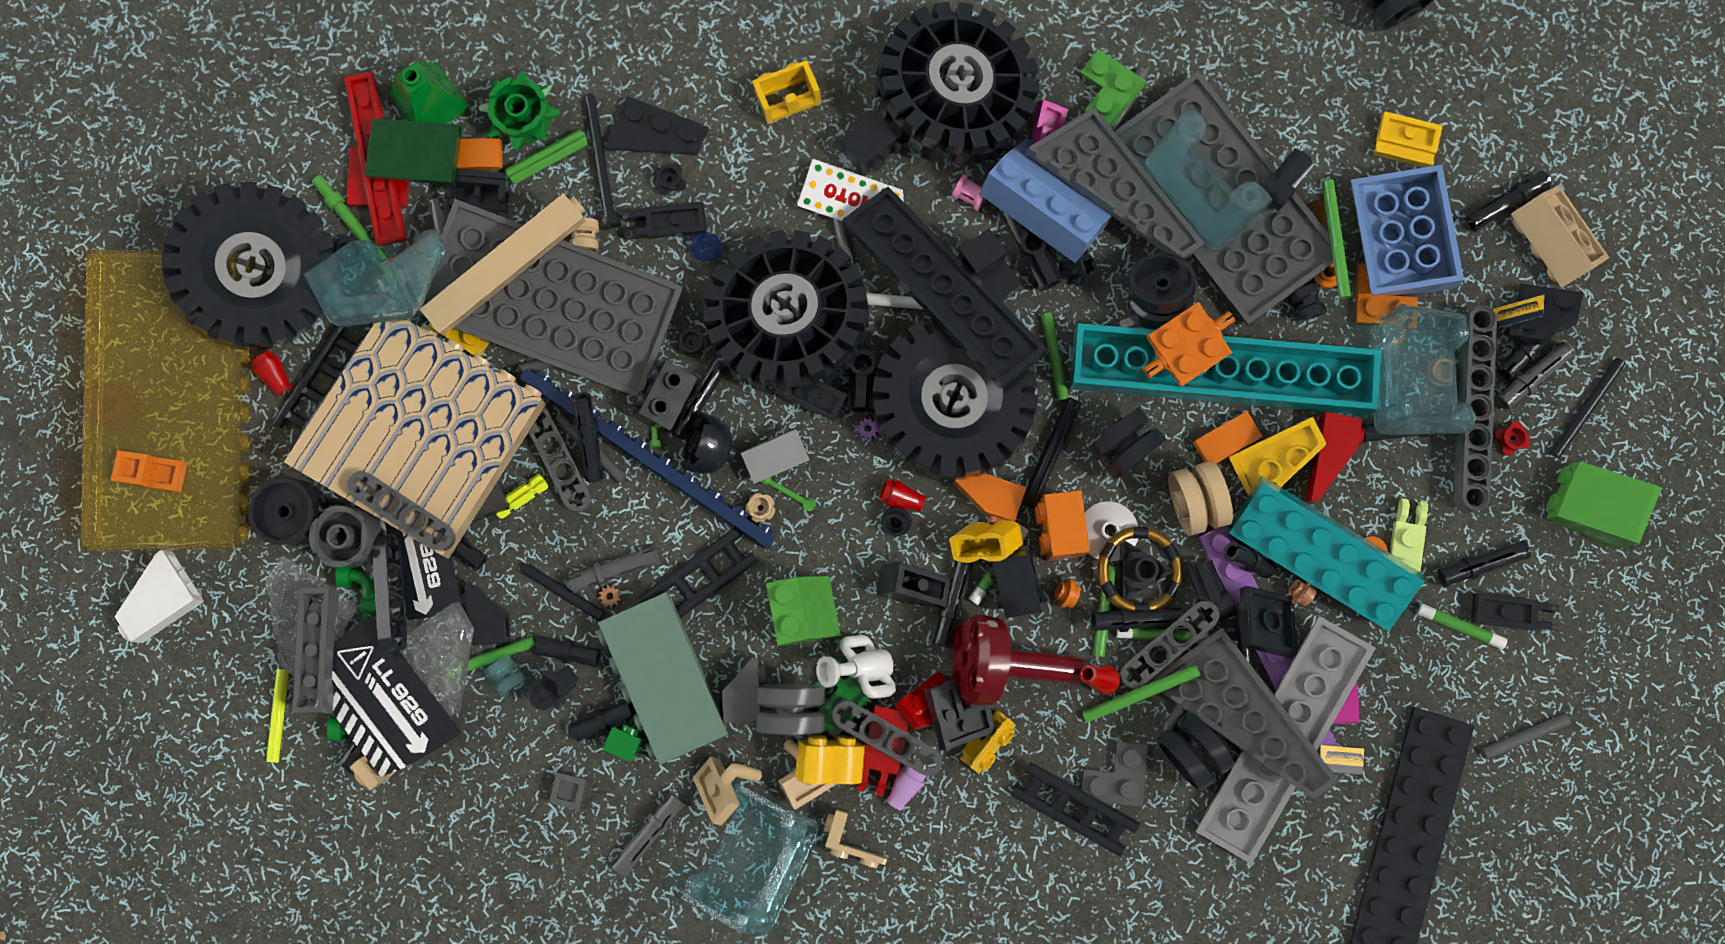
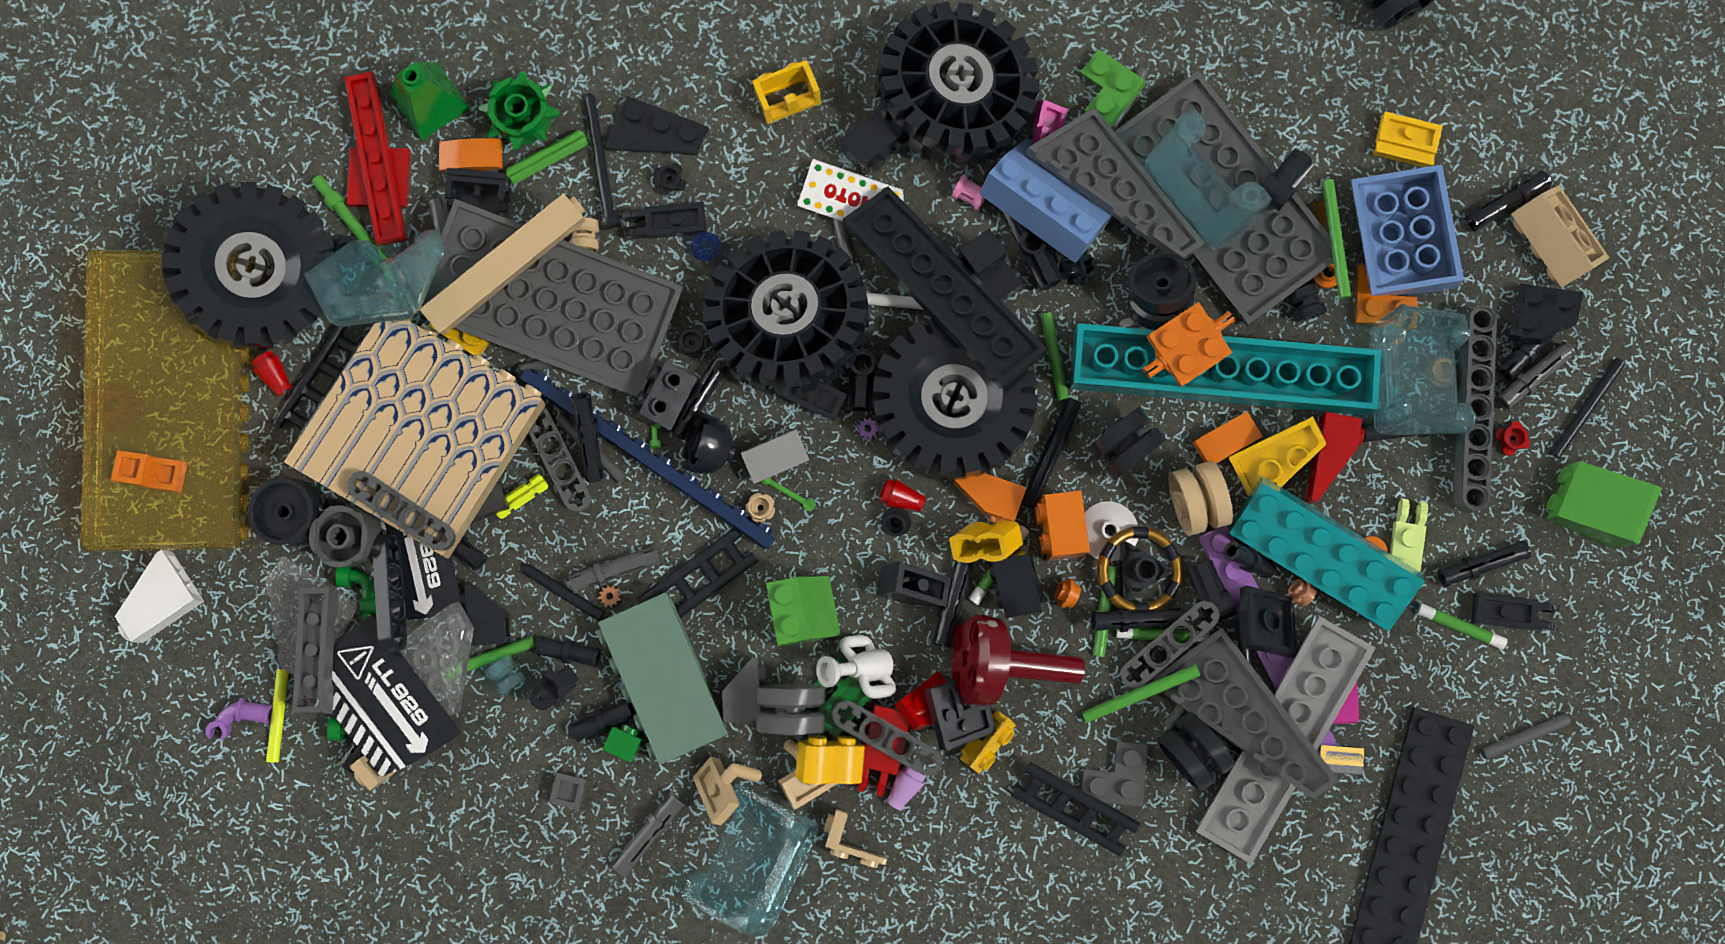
(238, 711): none -> medium lavender piece
(413, 151): dark green tile -> none
(1101, 678): red cone -> none
(1520, 311): sticker -> none

